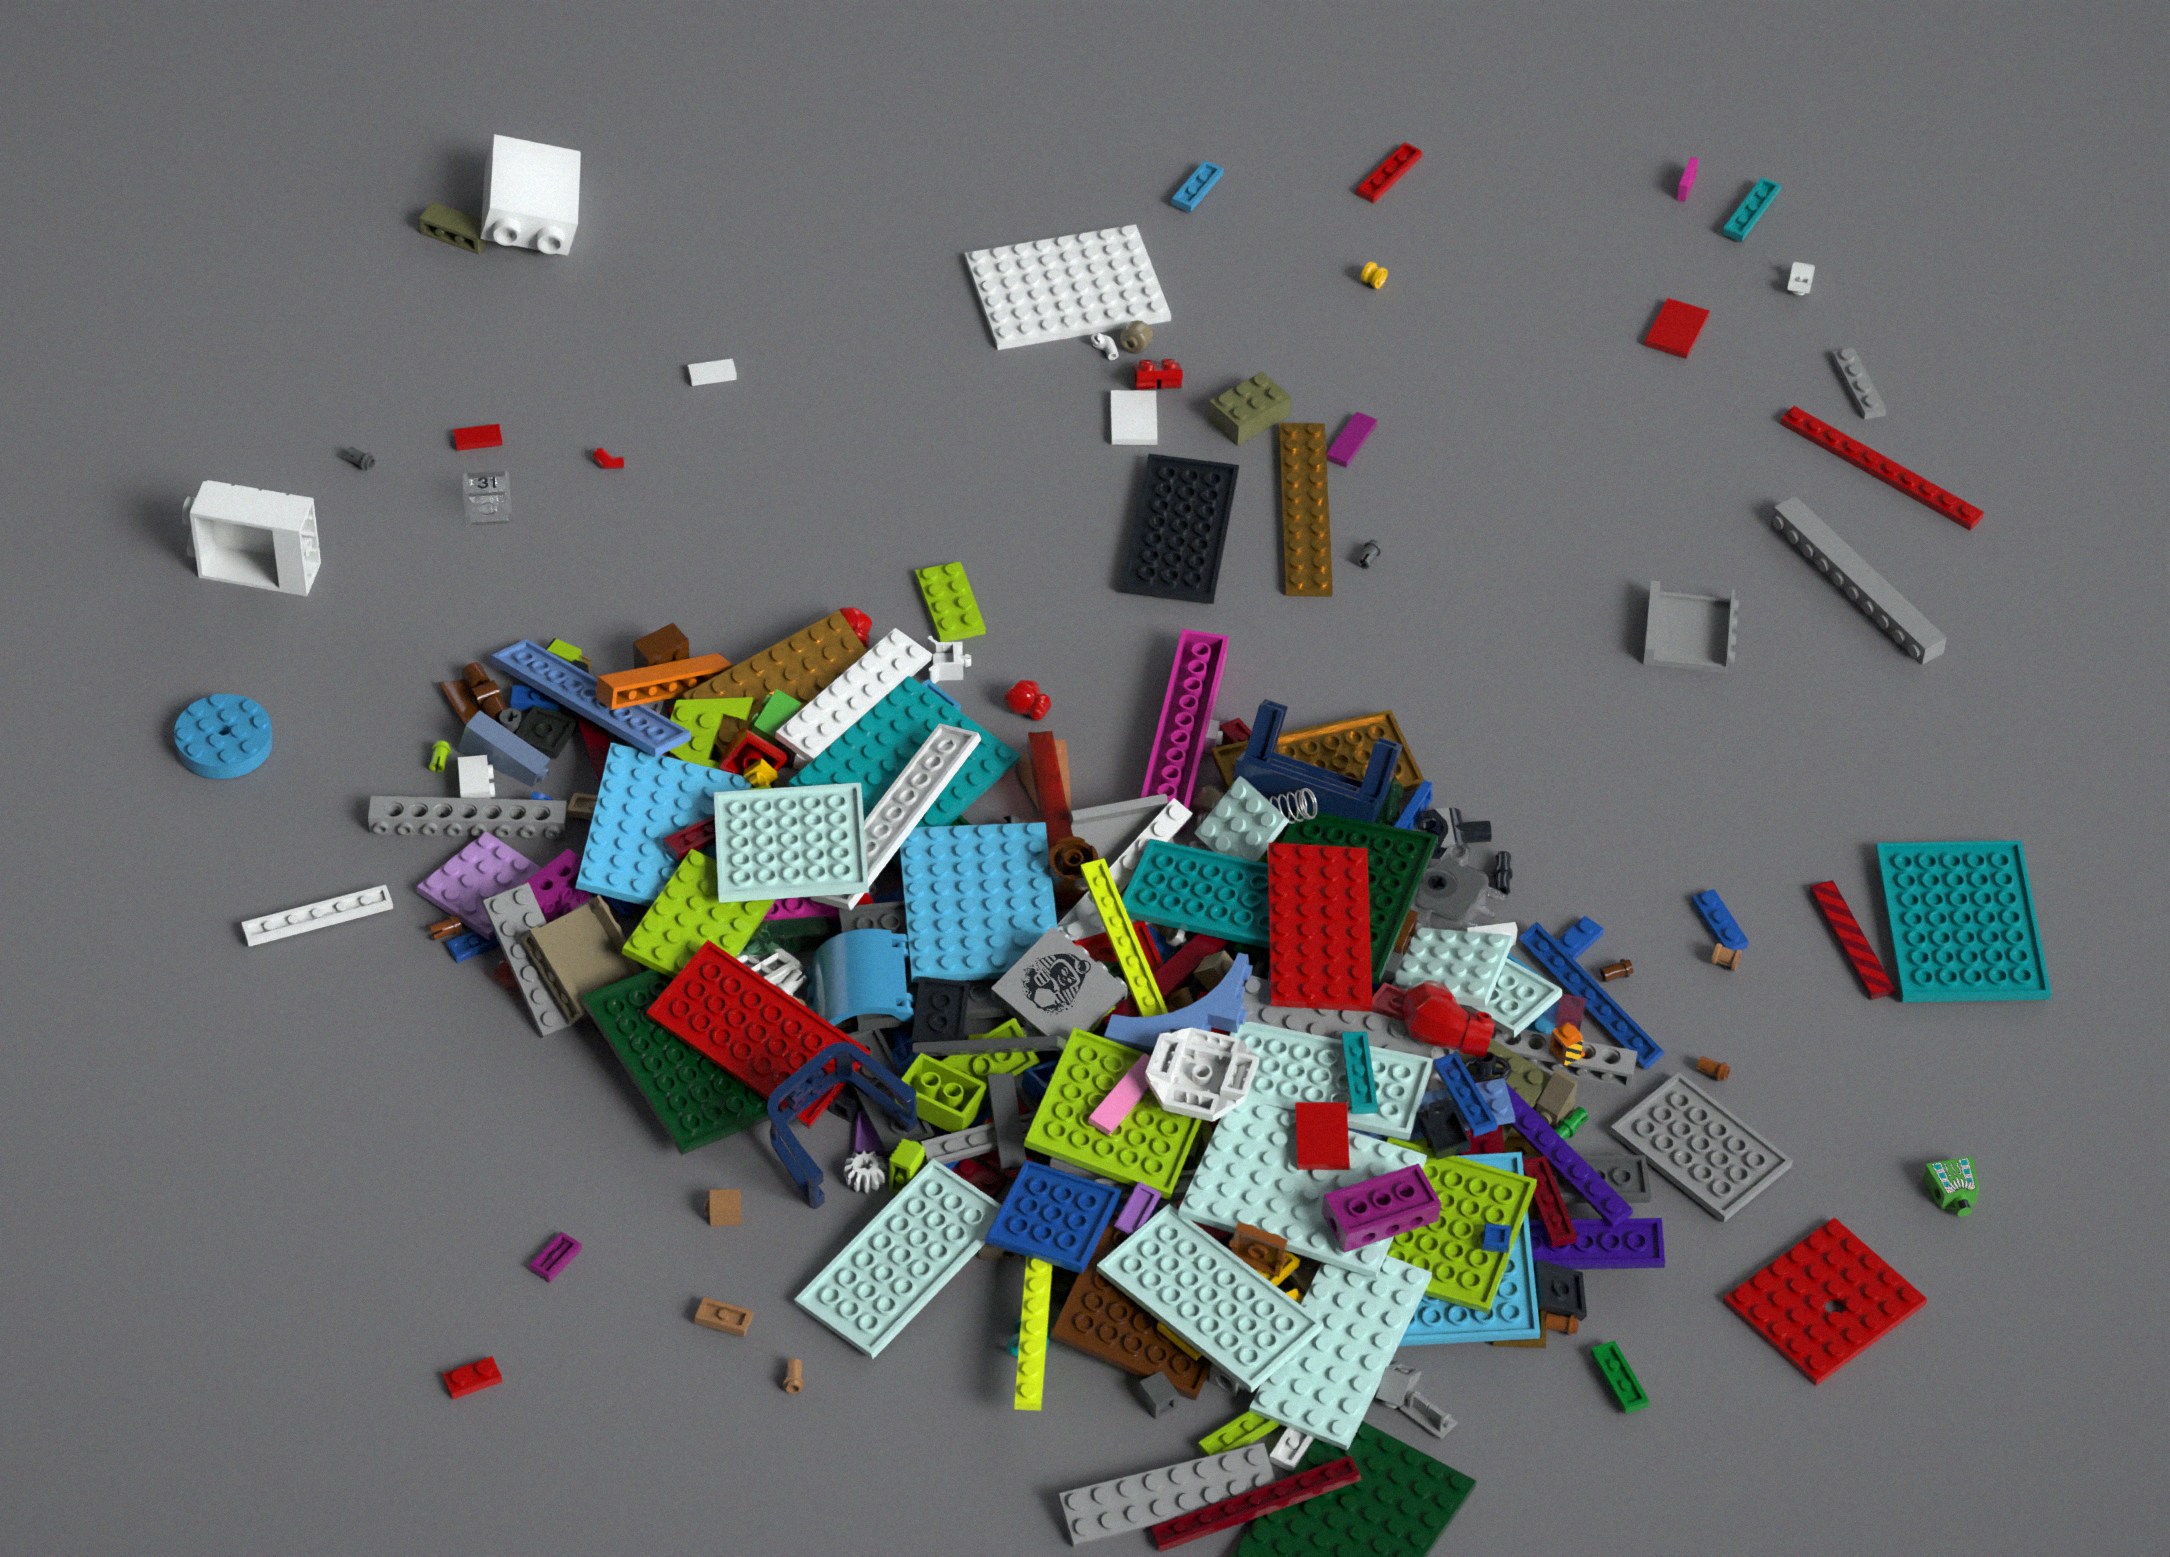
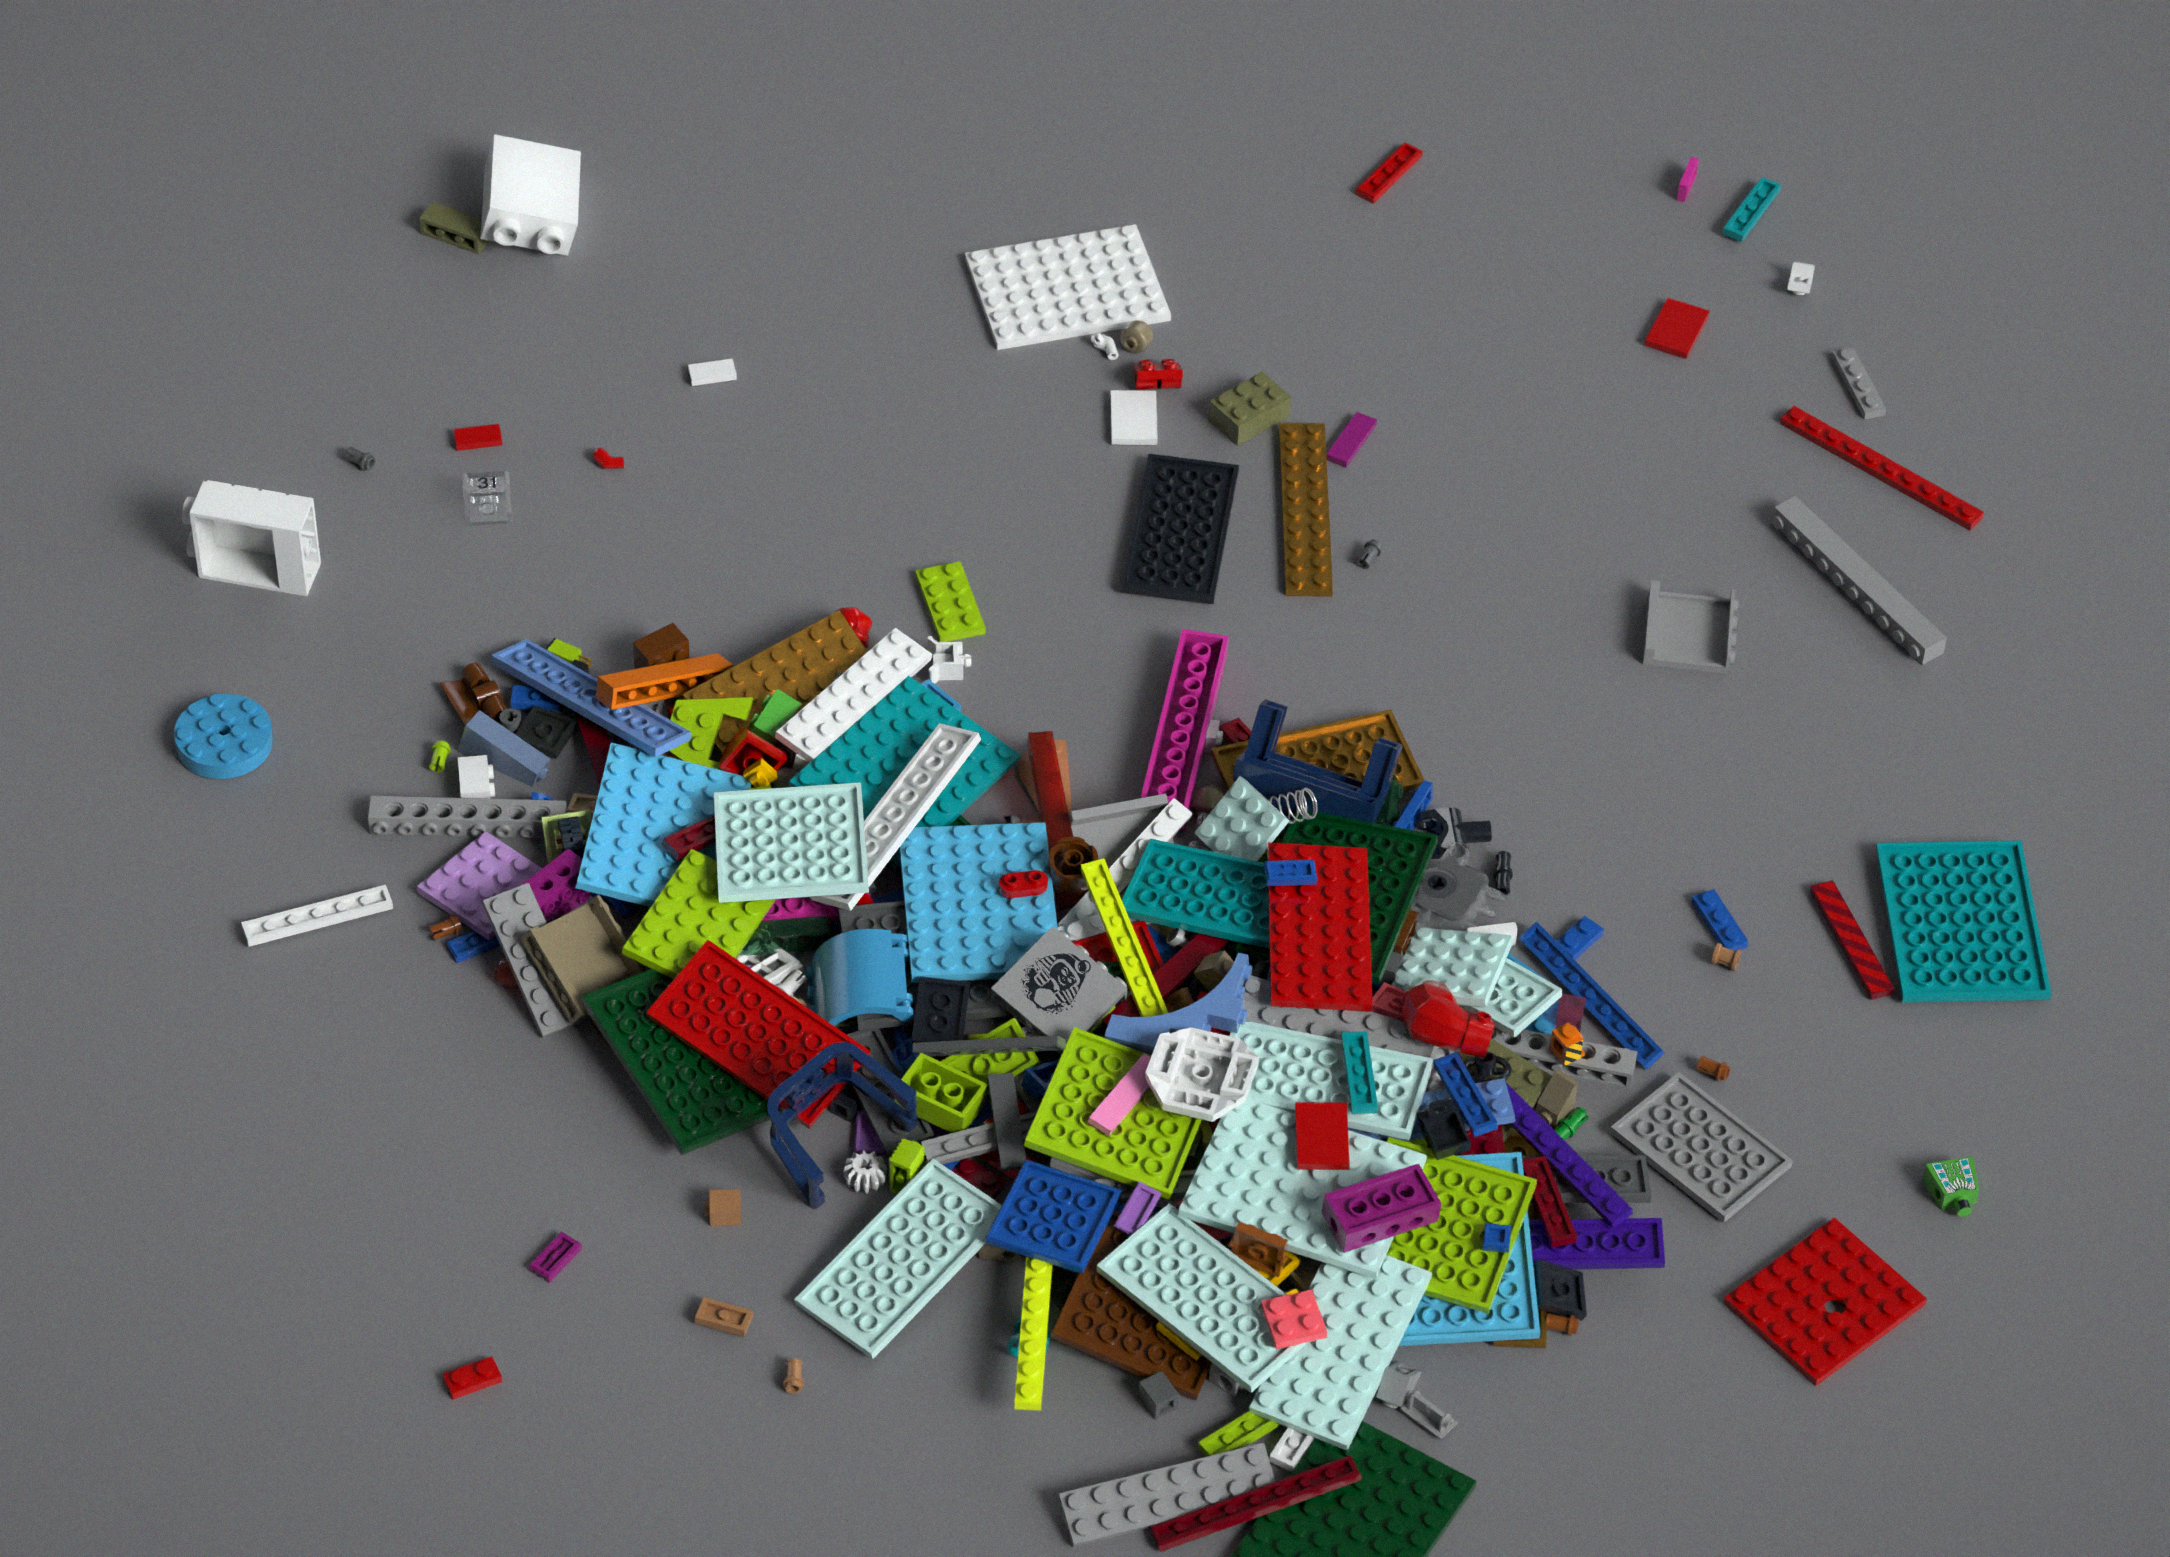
(566, 832): none -> plate
(1023, 884): none -> red plate
(1027, 699): red hair -> none
(1197, 186): dark azure plate -> none
(1290, 872): none -> blue plate
(1294, 1319): none -> coral plate
(1374, 275): yellow wheel -> none
(1616, 970): reddish brown pin -> none
(1619, 1377): green plate -> none

